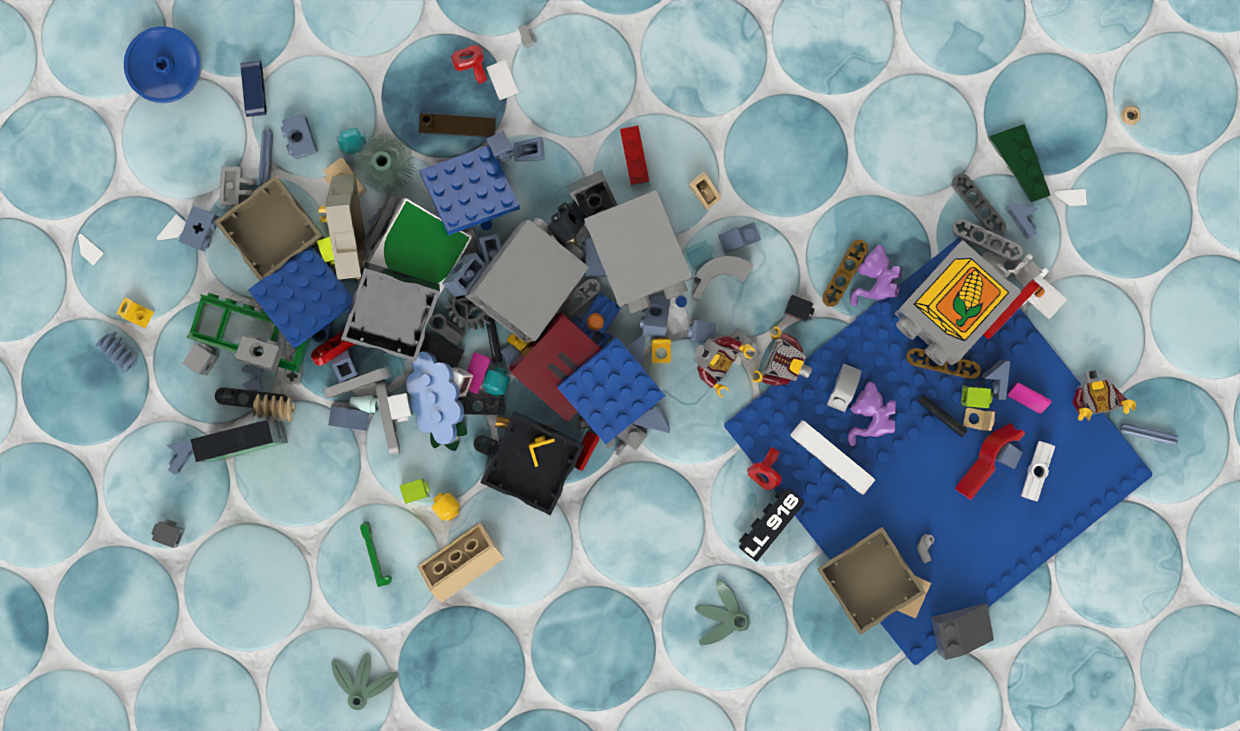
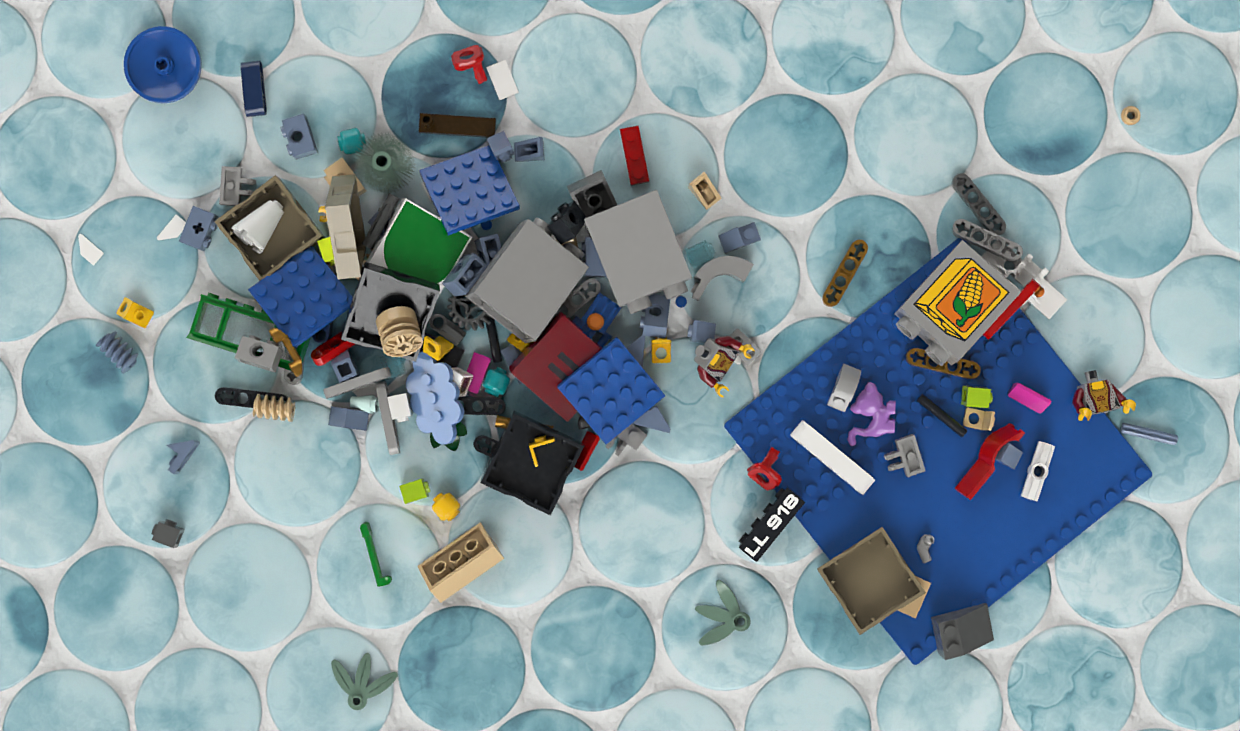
(201, 359): light grey brick -> none
(238, 441): black tile -> none
(254, 383): sand blue piece -> none
(259, 225): none -> white cone
(265, 157): sand blue axle -> none
(278, 336): none -> pearl gold bar
(399, 331): none -> tan wheel
(437, 347): none -> yellow bracket
(527, 37): light grey plate -> none
(784, 361): torso -> none
(799, 308): black brick -> none
(877, 266): medium lavender animal -> none
(909, 454): none -> light grey hinge
(1000, 373): sand blue slope -> none
(1019, 155): dark green wing -> none
(1019, 214): sand blue slope -> none
(1073, 197): white sticker -> none

